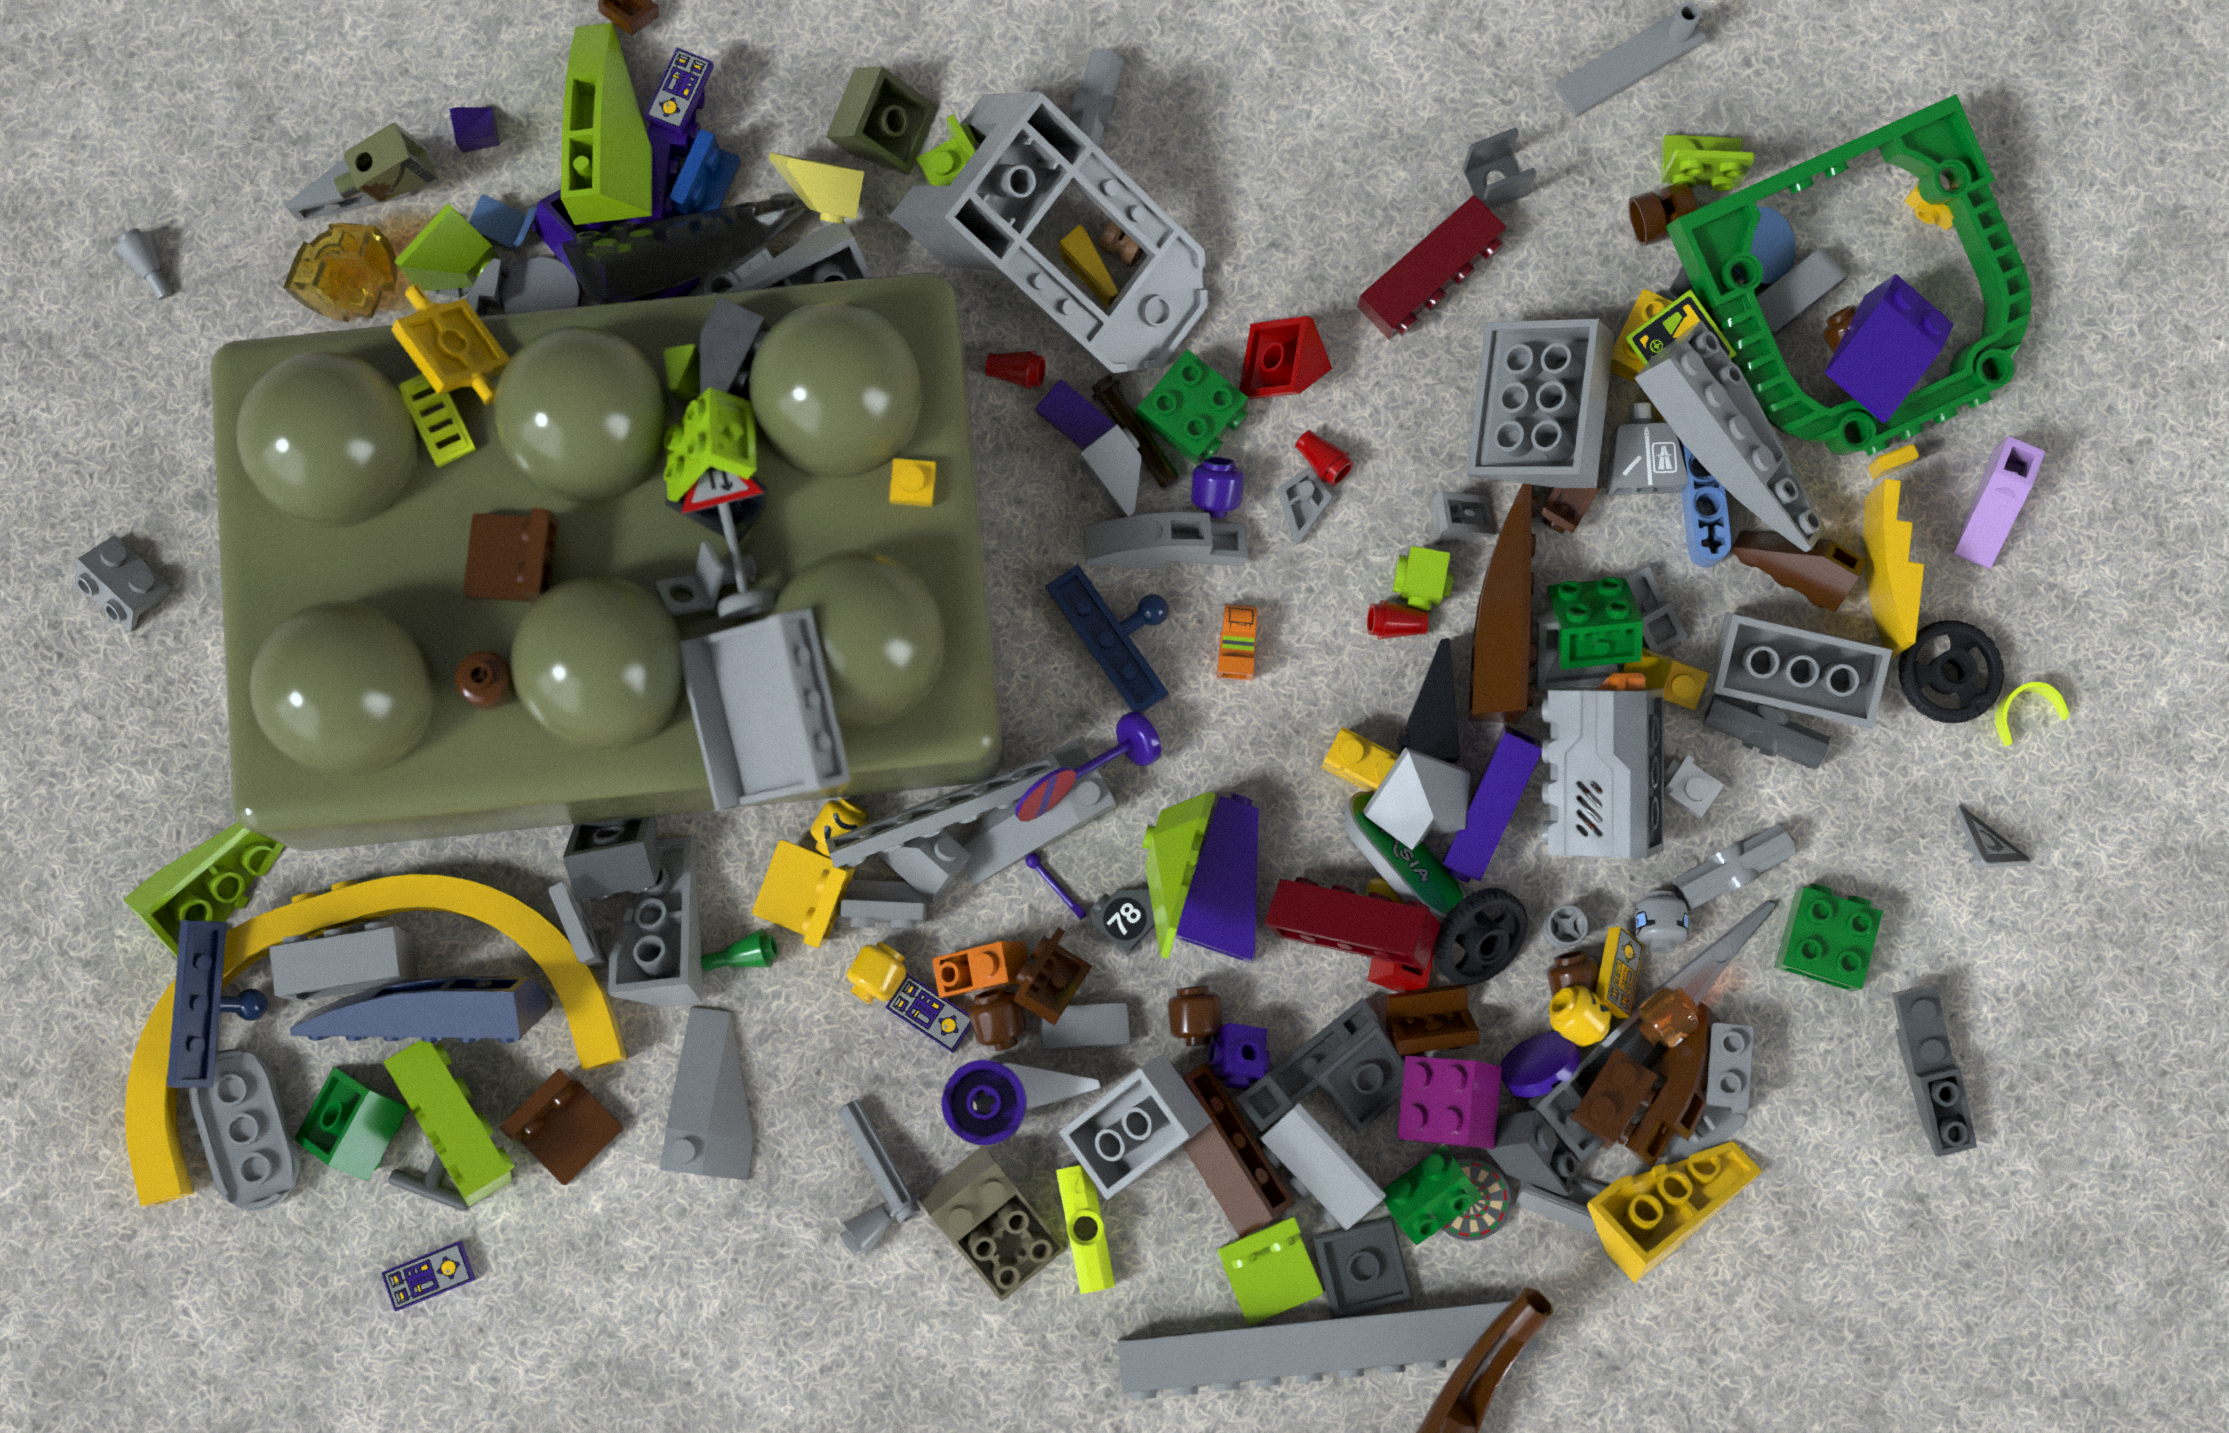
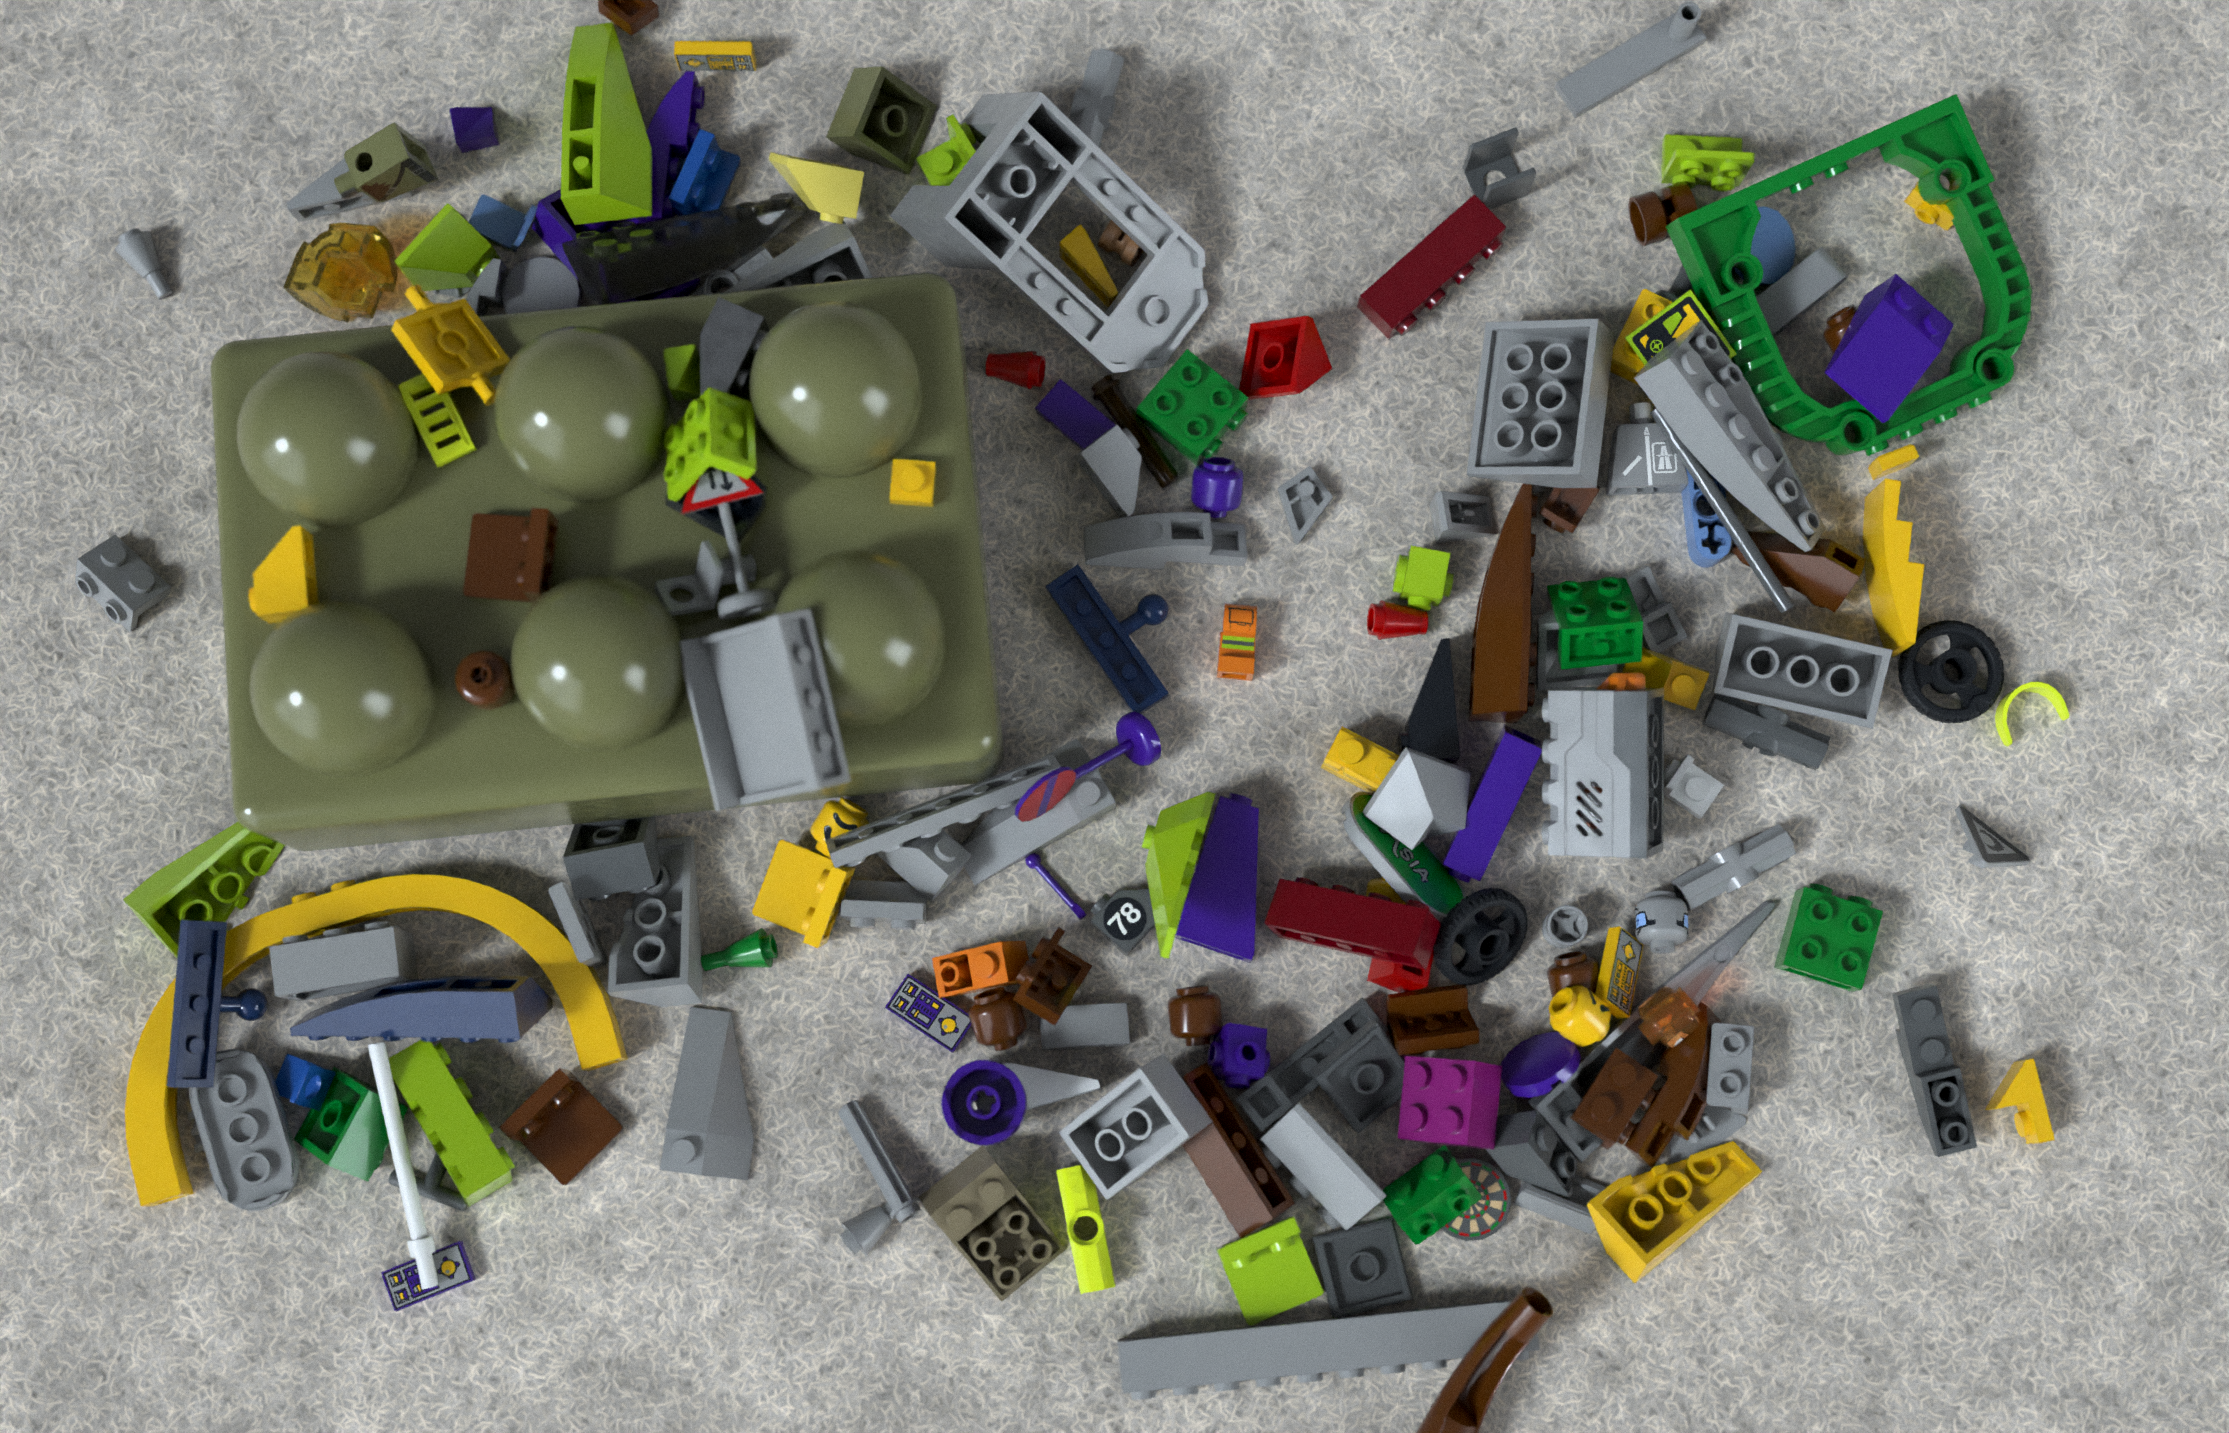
(285, 578): none -> yellow slope
(303, 1082): none -> blue bracket
(421, 1244): none -> white bar
(679, 91): tile -> none
(715, 55): none -> tile
(876, 973): yellow head -> none
(1325, 458): red cone -> none
(1726, 516): none -> dark grey bar
(1998, 500): lavender slope -> none
(2023, 1088): none -> yellow slope

